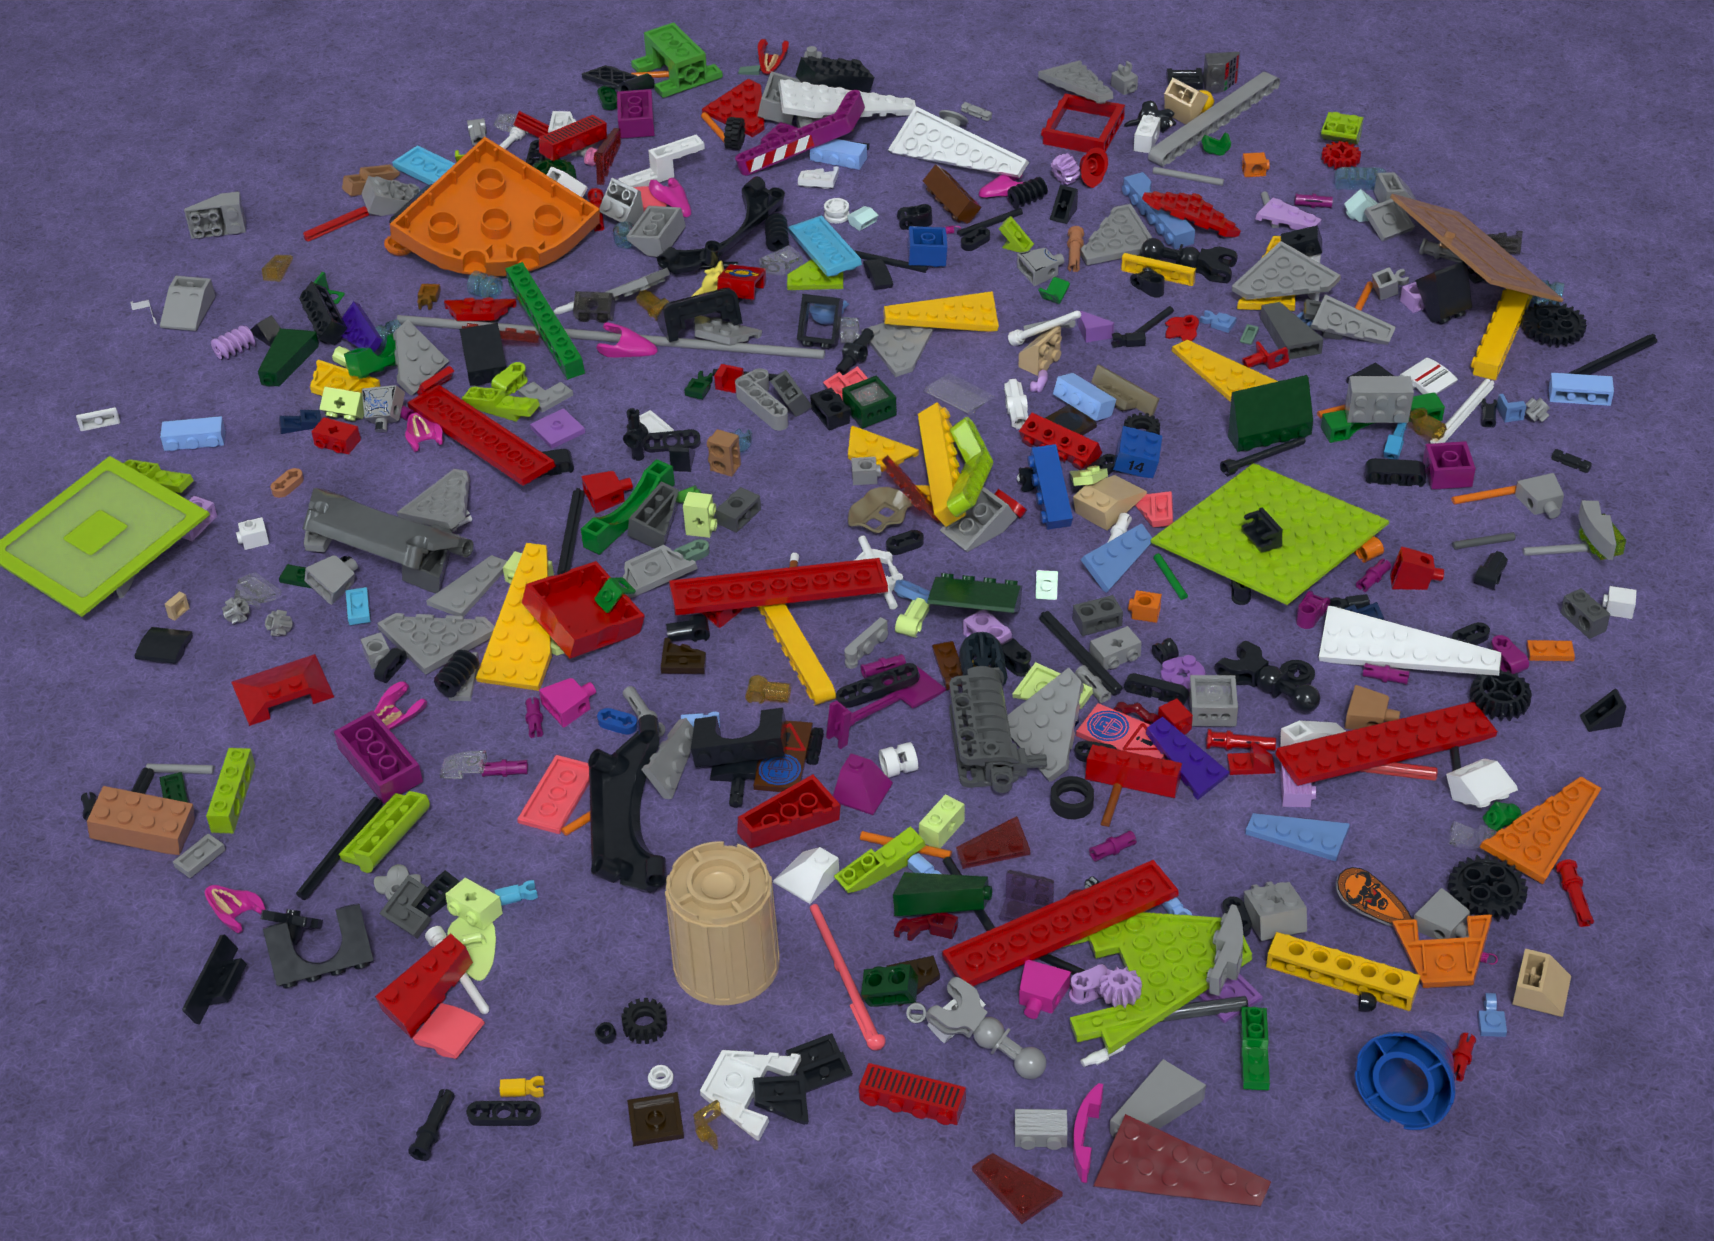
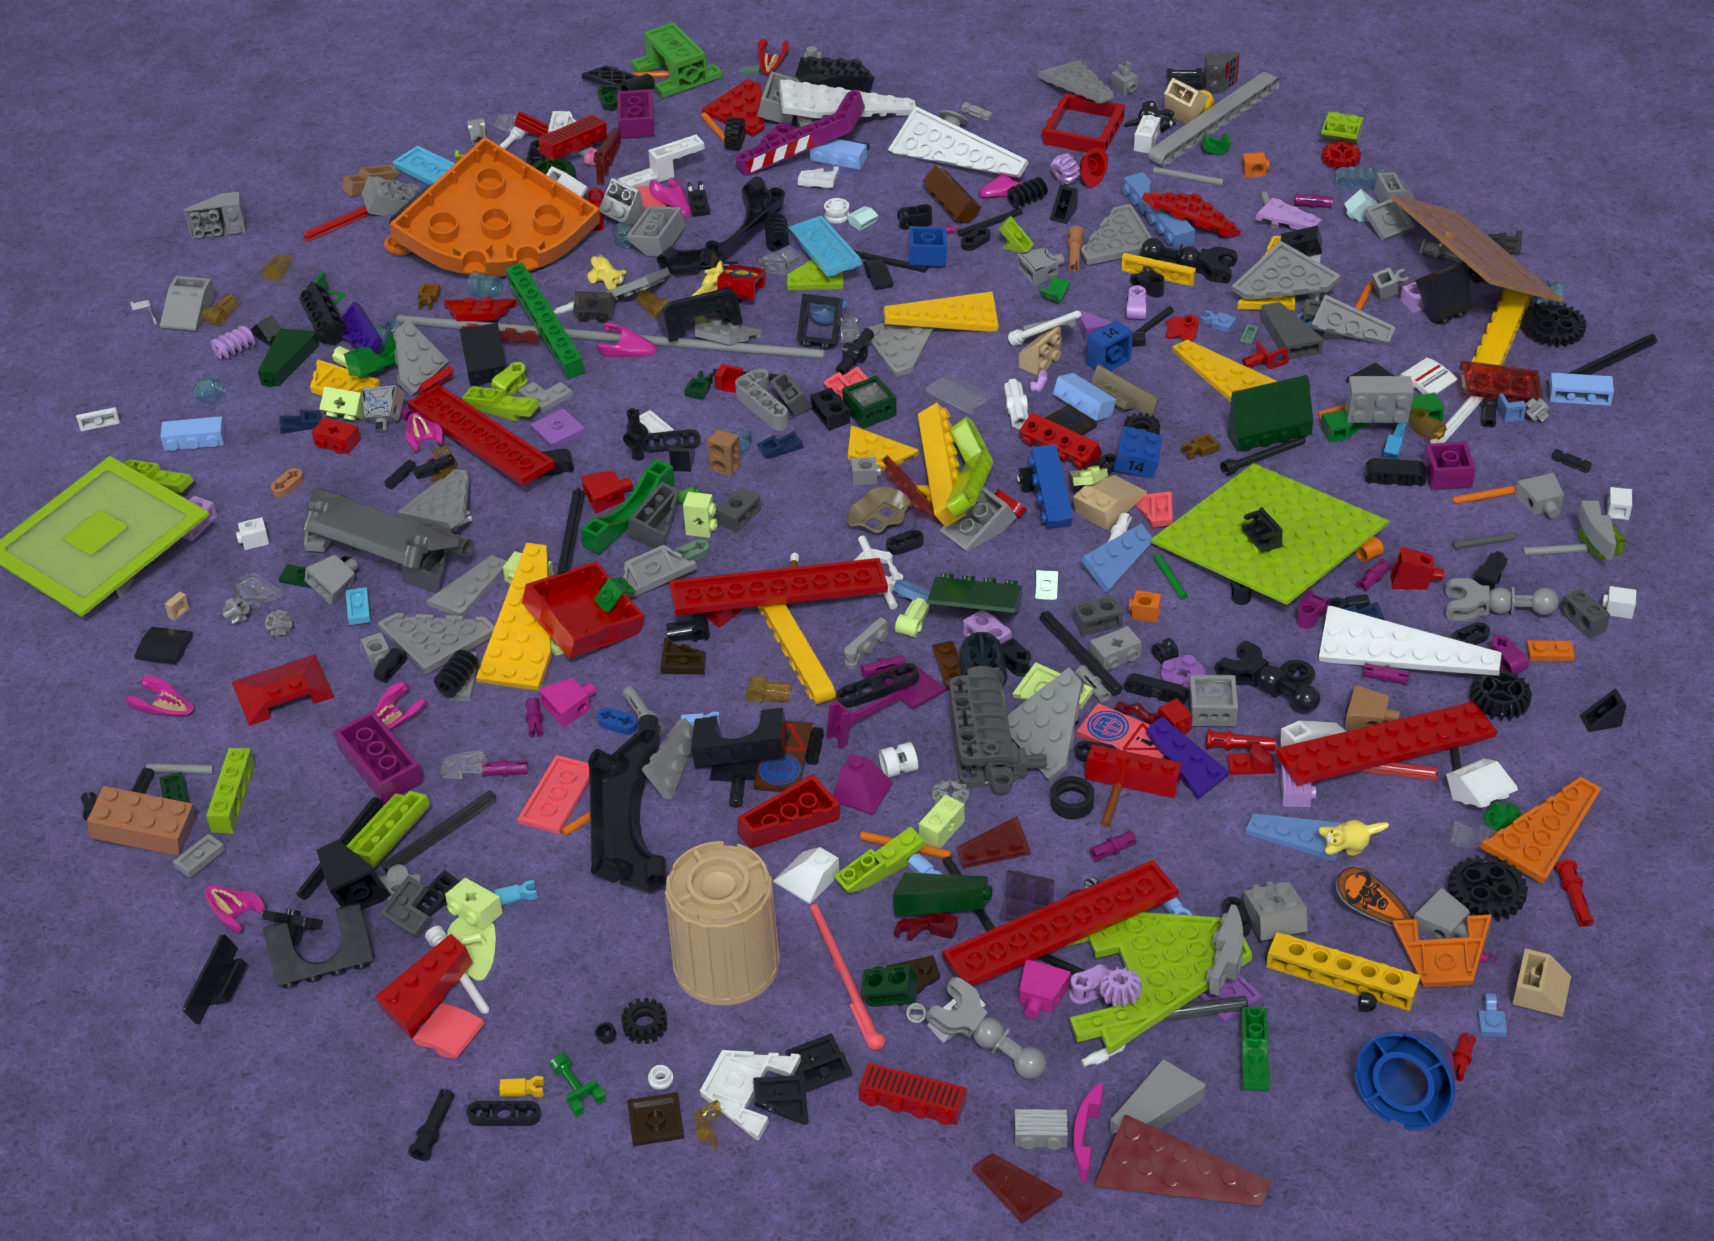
(167, 703): none -> dark pink animal
(208, 389): none -> clear light blue head
(219, 313): none -> clear yellow piece
(350, 877): none -> black slope
(400, 474): none -> black axle
(433, 466): none -> black pin
(441, 831): none -> black axle
(443, 473): none -> clear yellow bracket
(561, 1065): none -> green bar
(605, 272): none -> light yellow animal
(698, 200): none -> black hinge
(775, 447): none -> dark blue slope
(959, 791): none -> light grey gear
(1109, 346): none -> blue brick
(1136, 303): none -> lavender piece
(1202, 444): none -> pearl gold plate
(1351, 836): none -> light yellow animal
(1477, 600): none -> light grey piece
(1491, 380): none -> clear red plate
(1619, 503): none -> white brick

